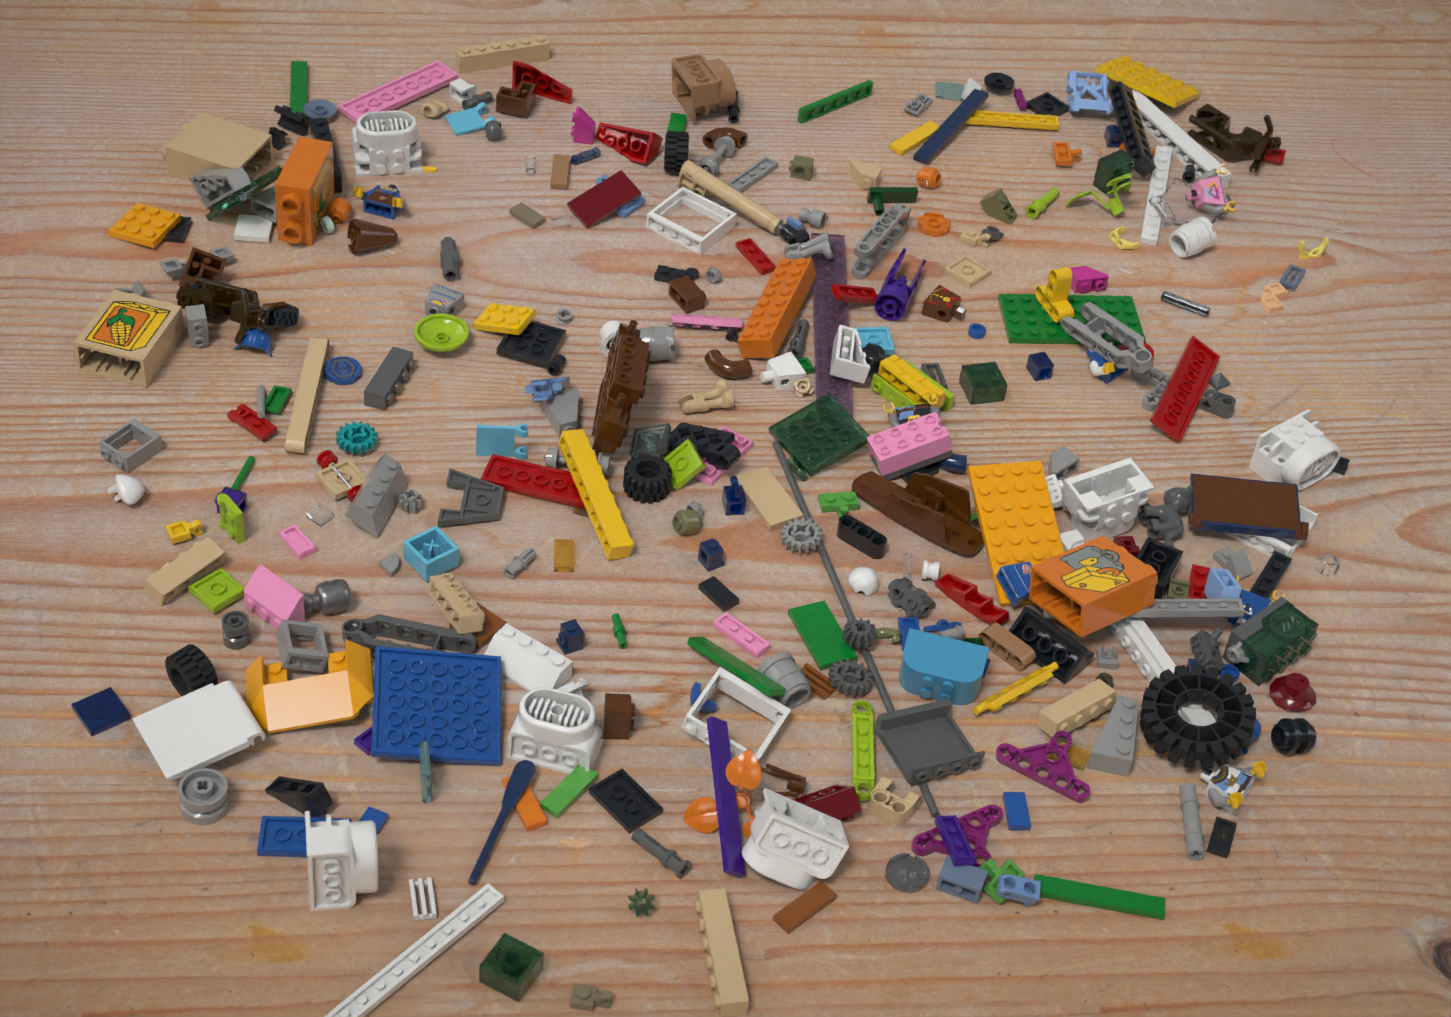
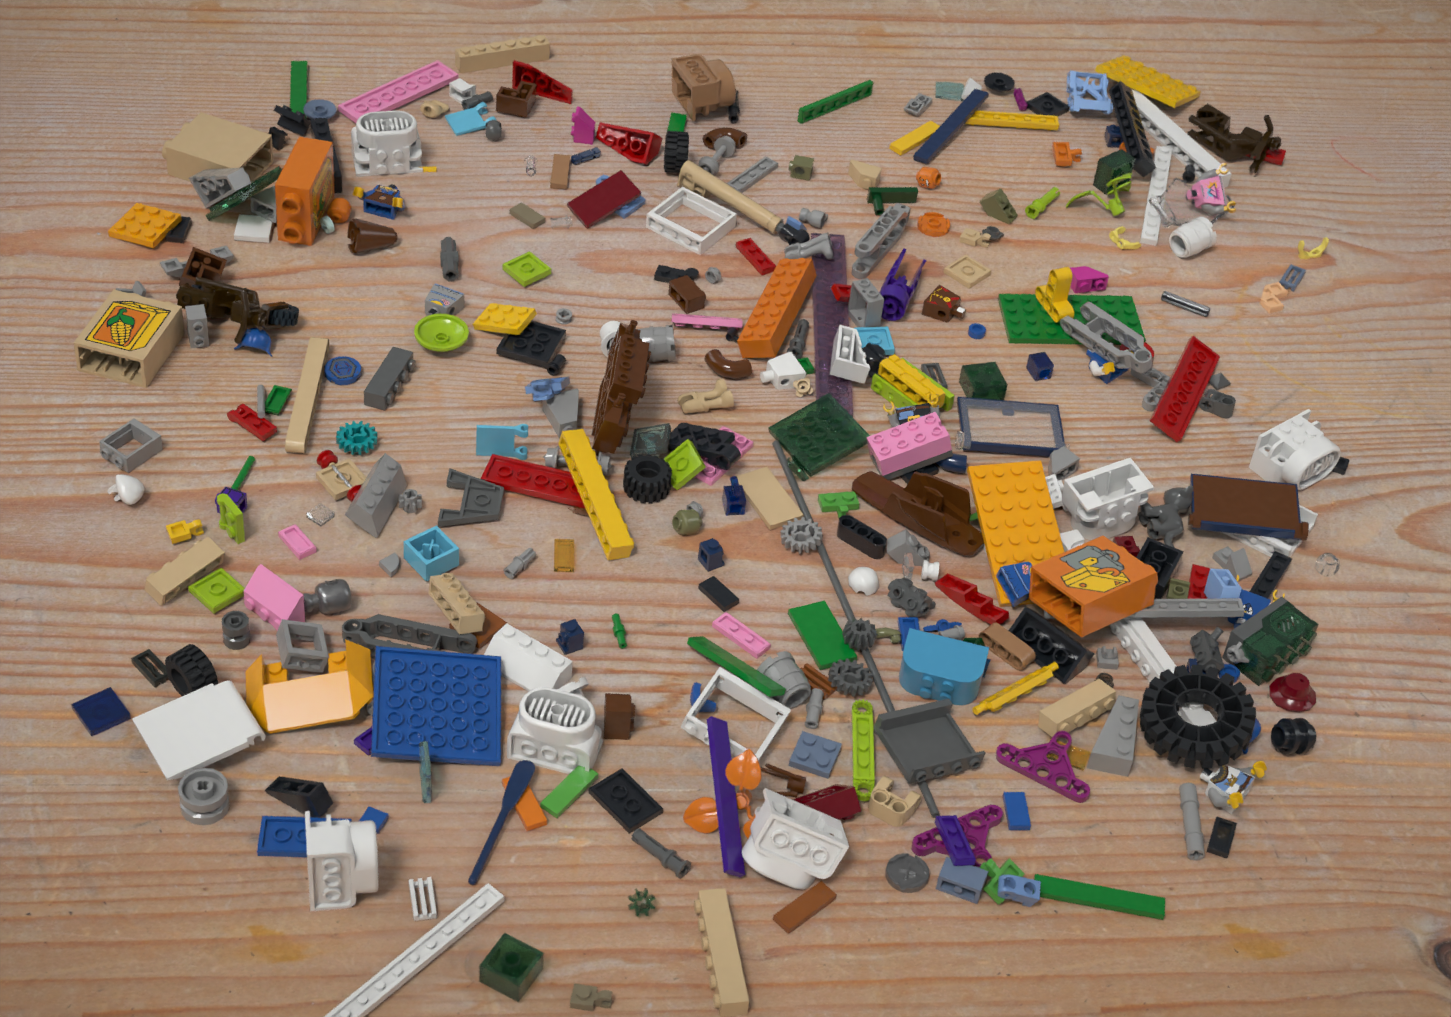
(145, 672): none -> pearl dark grey tile
(526, 269): none -> lime plate
(814, 708): none -> light grey pin
(815, 754): none -> sand blue plate
(862, 292): none -> light grey window
(907, 543): none -> light grey slope
(1009, 427): none -> clear door

